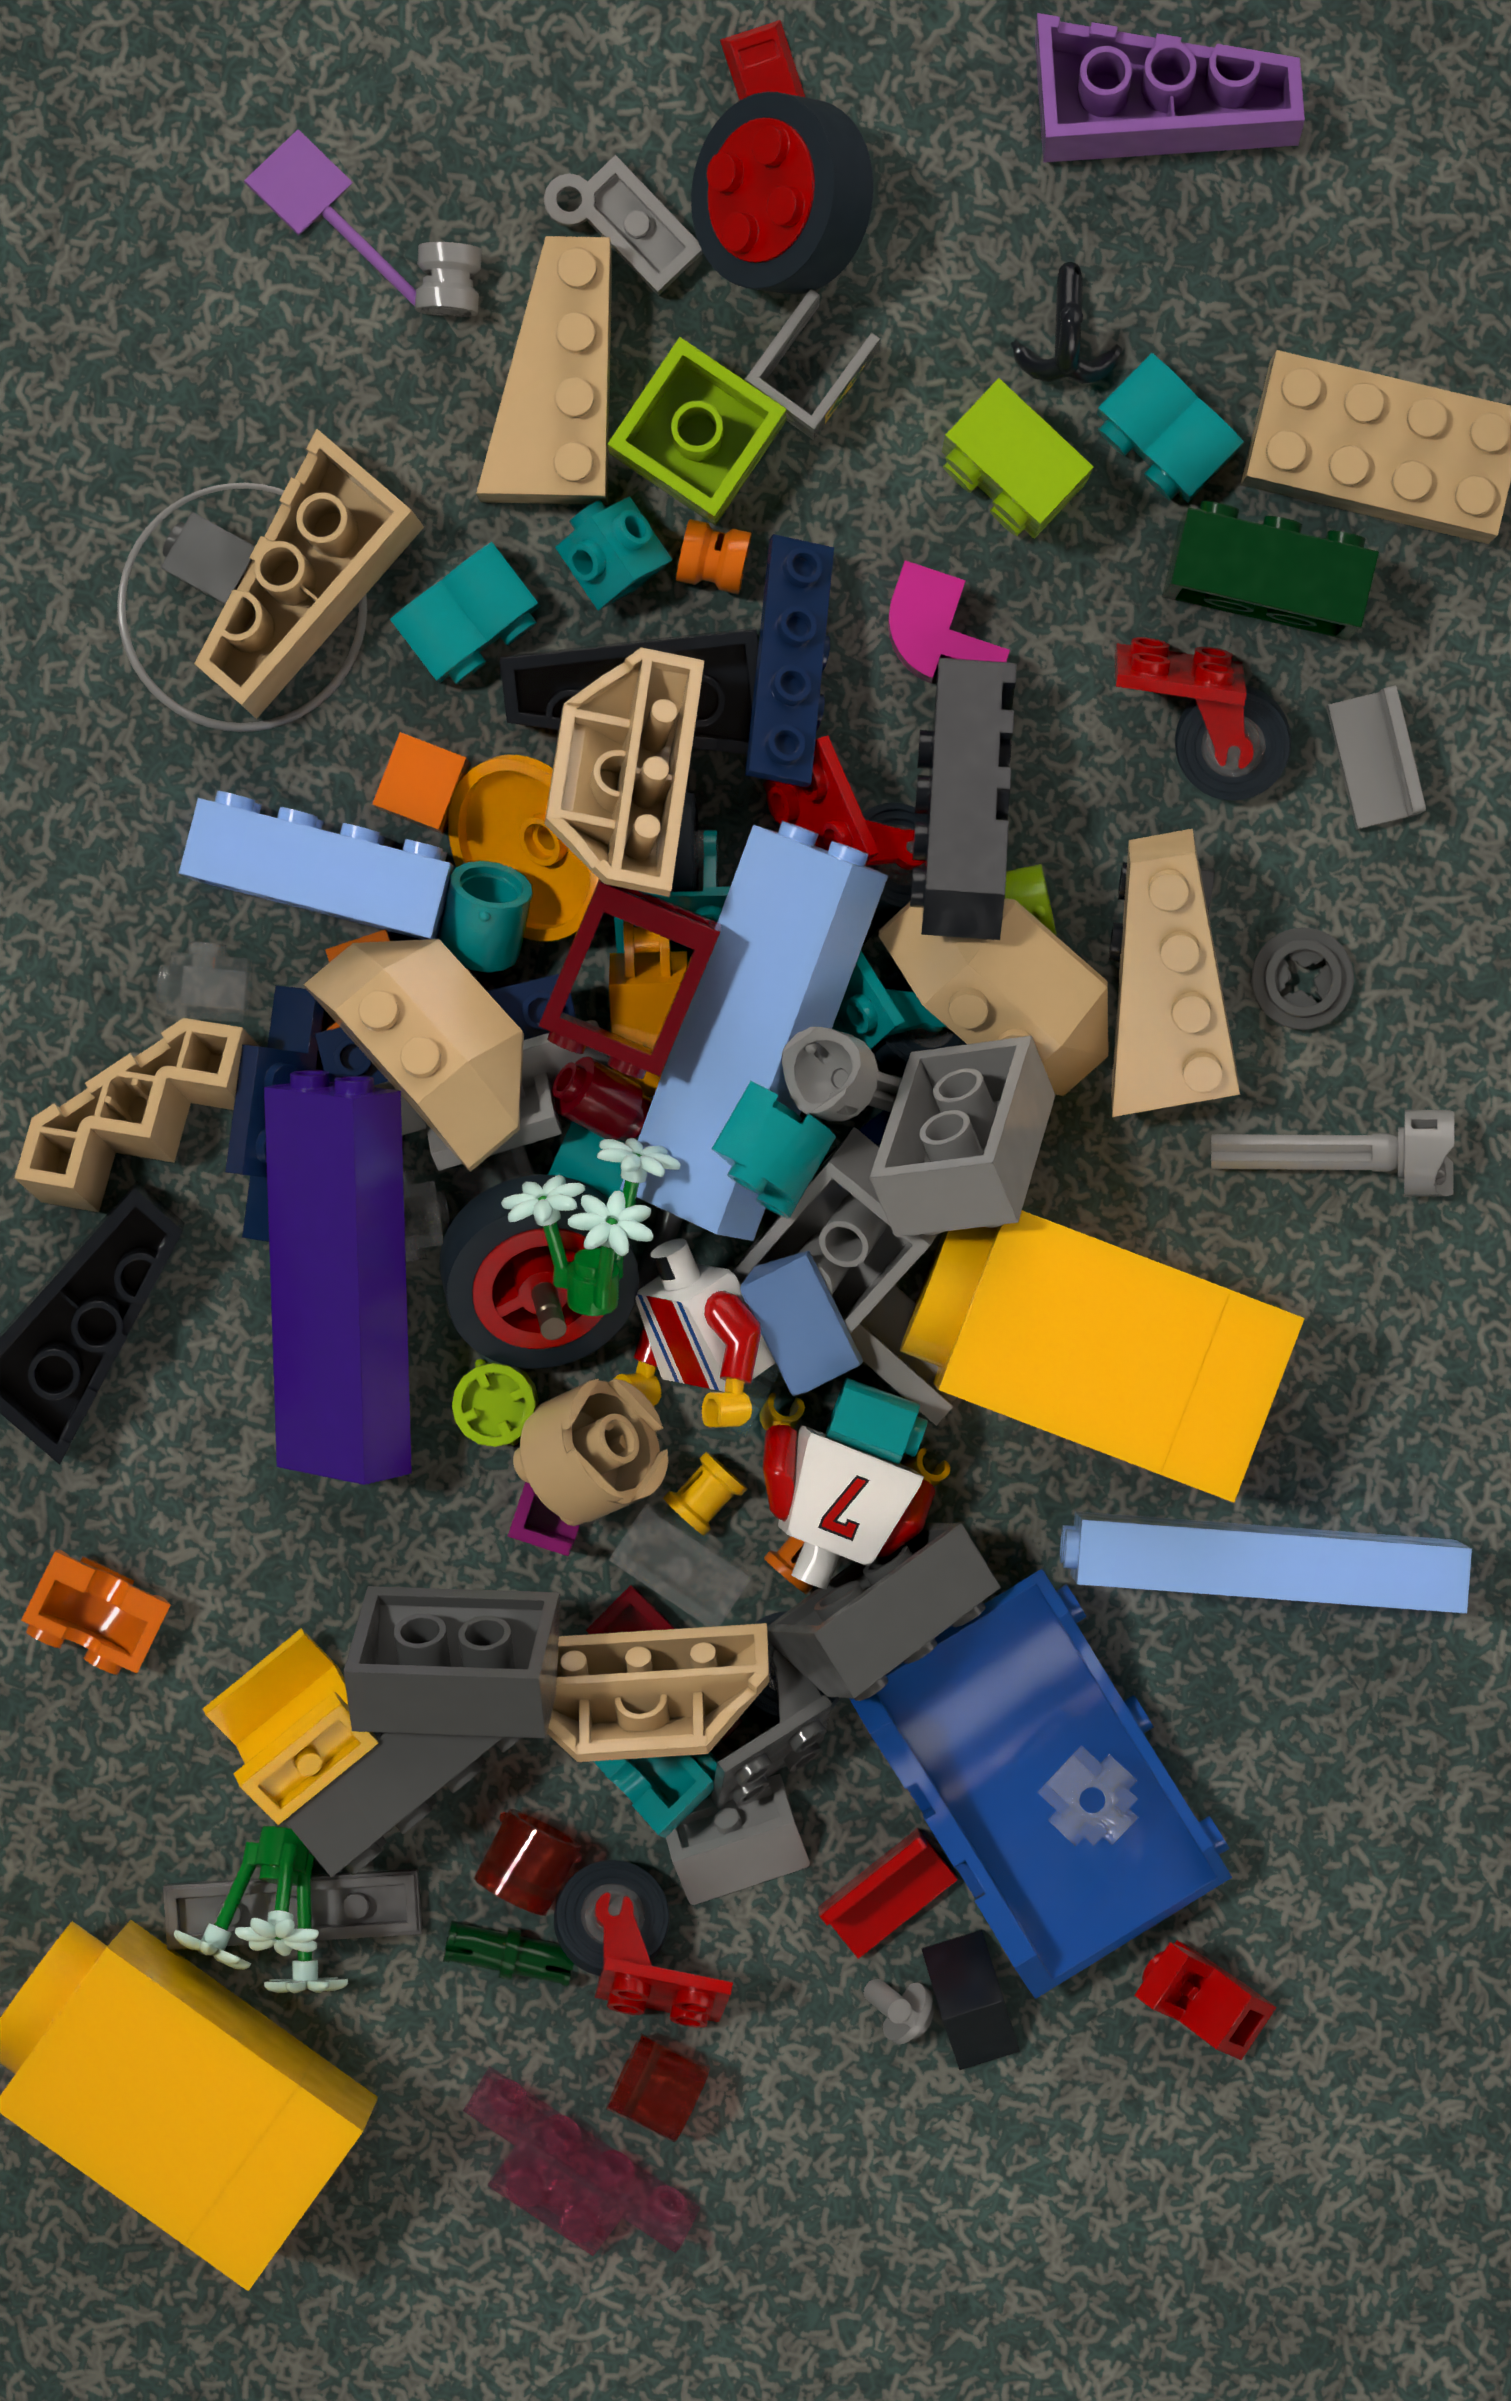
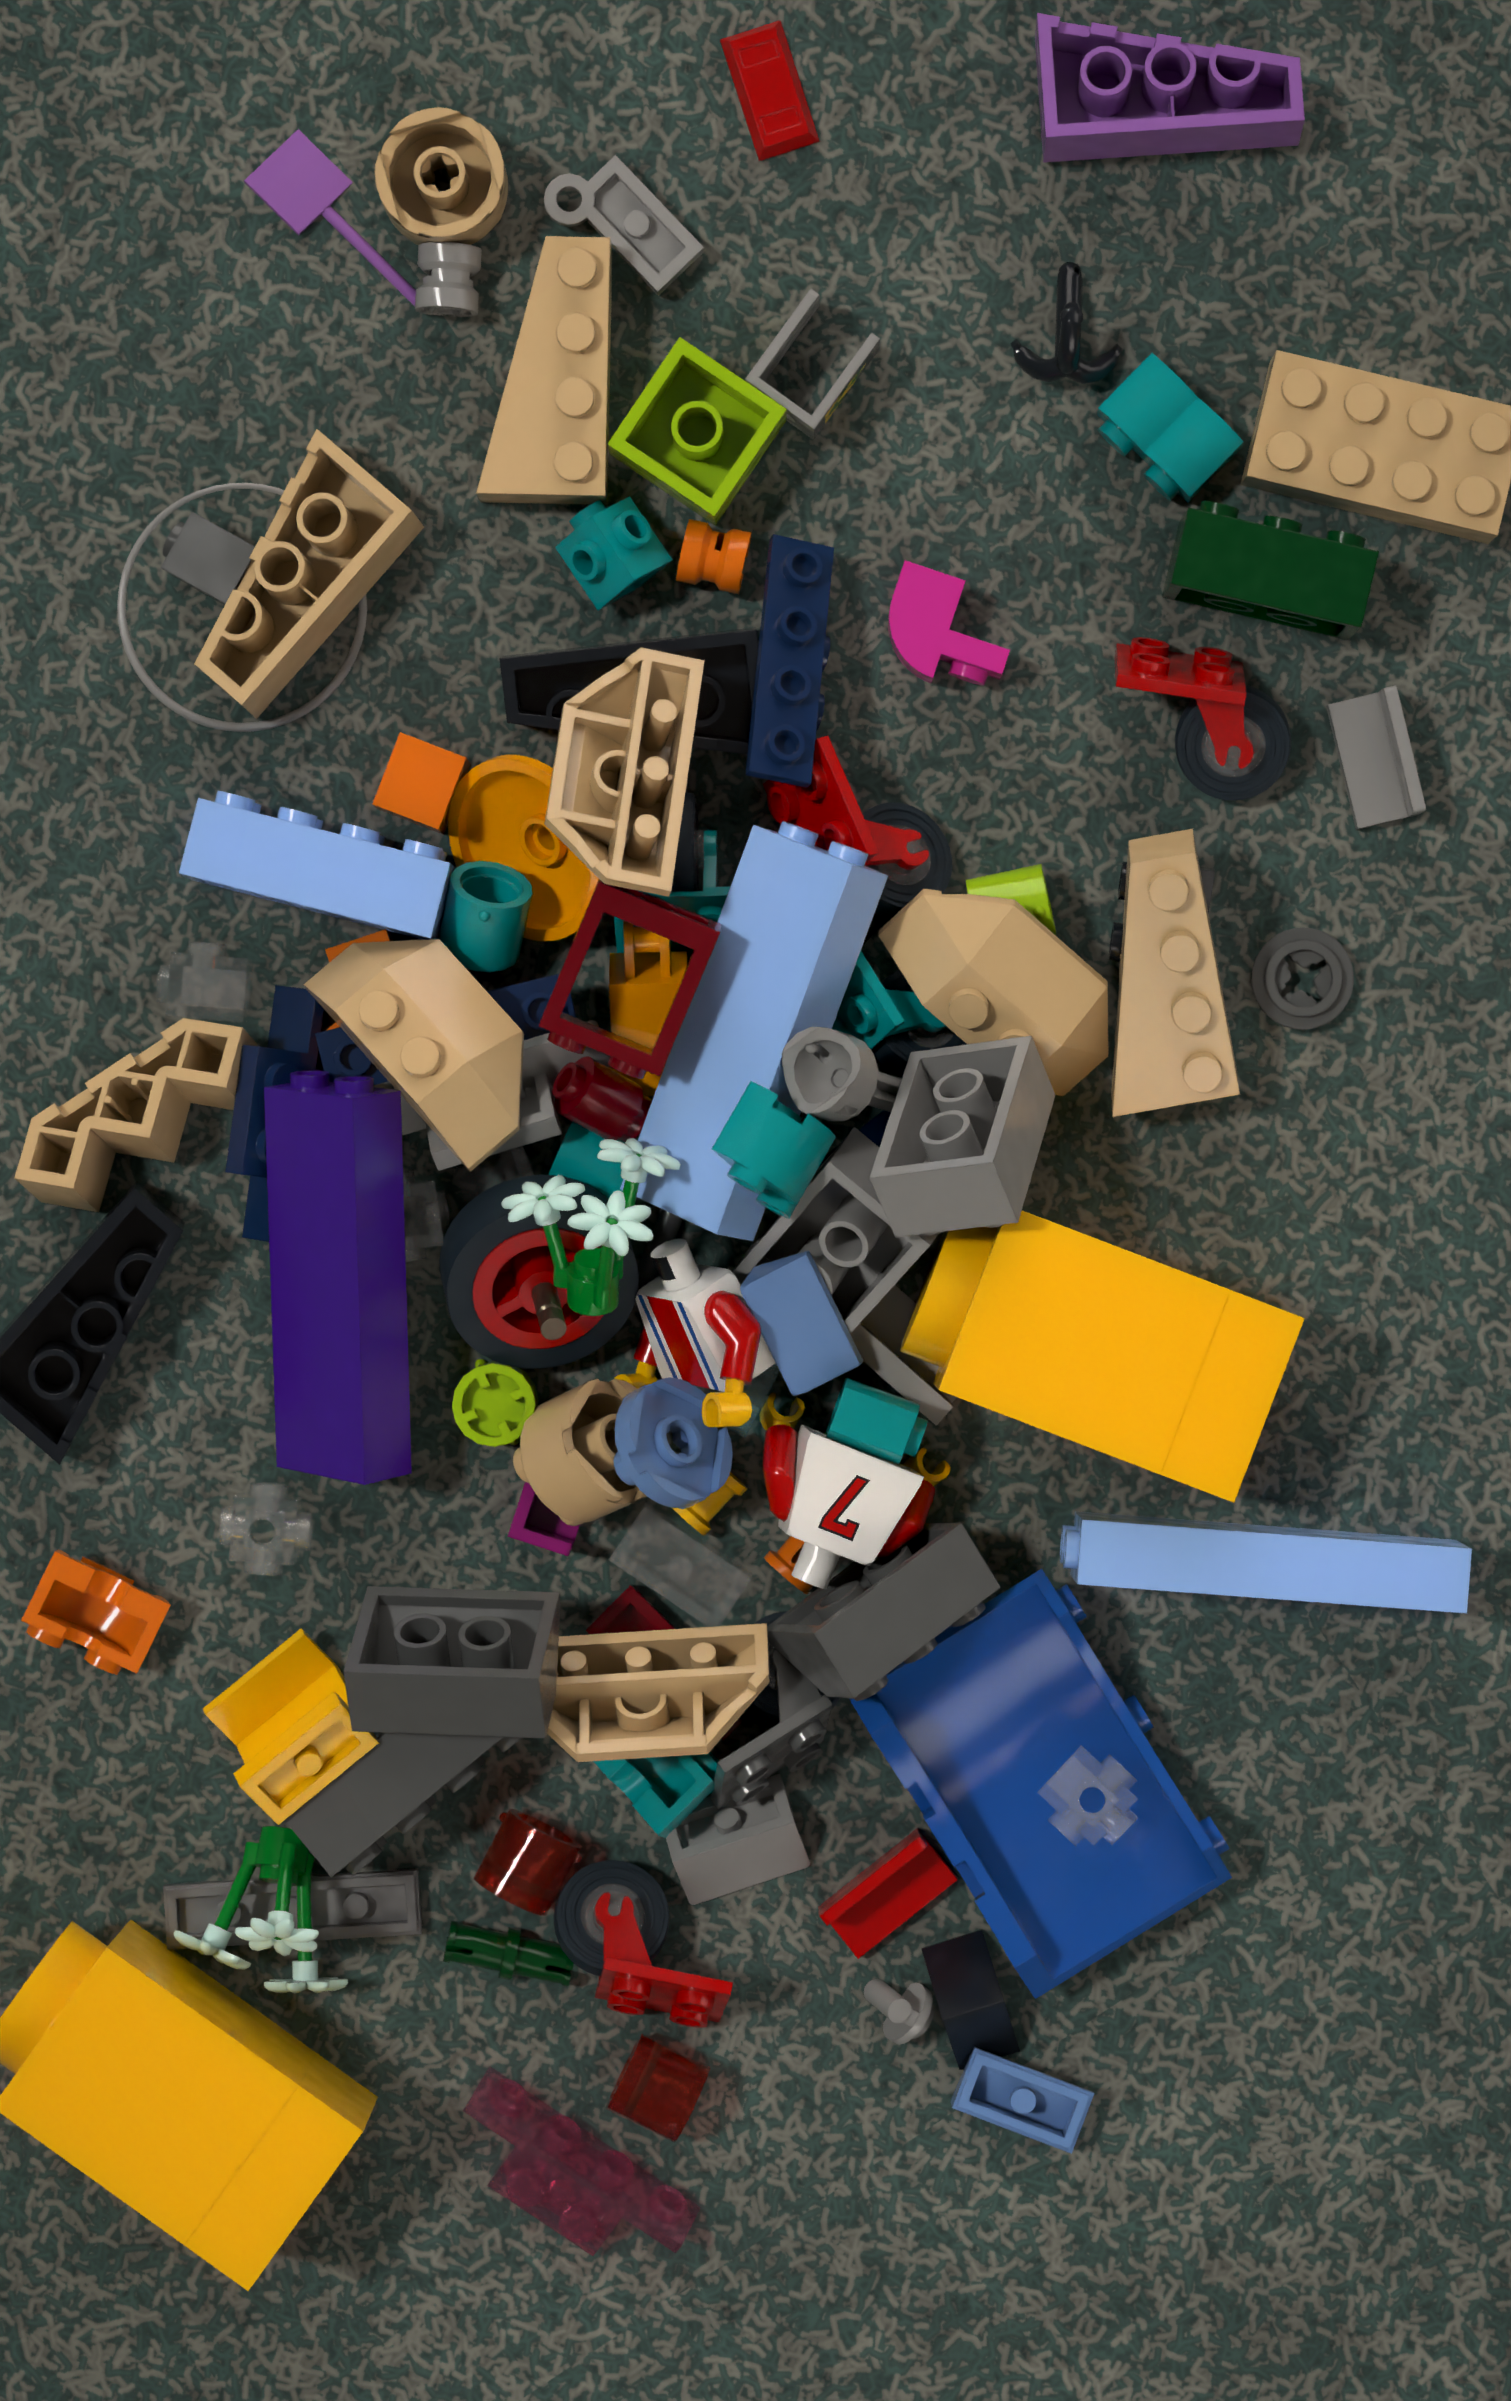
(286, 1514): none -> clear brick
(406, 173): none -> tan brick
(466, 615): teal brick -> none
(646, 1456): none -> medium blue plate
(782, 193): wheel -> none
(965, 801): black wedge -> none
(1014, 461): lime brick -> none
(1022, 2100): none -> medium blue slope
(1204, 1999): red brick -> none
(1416, 1152): light grey piece -> none

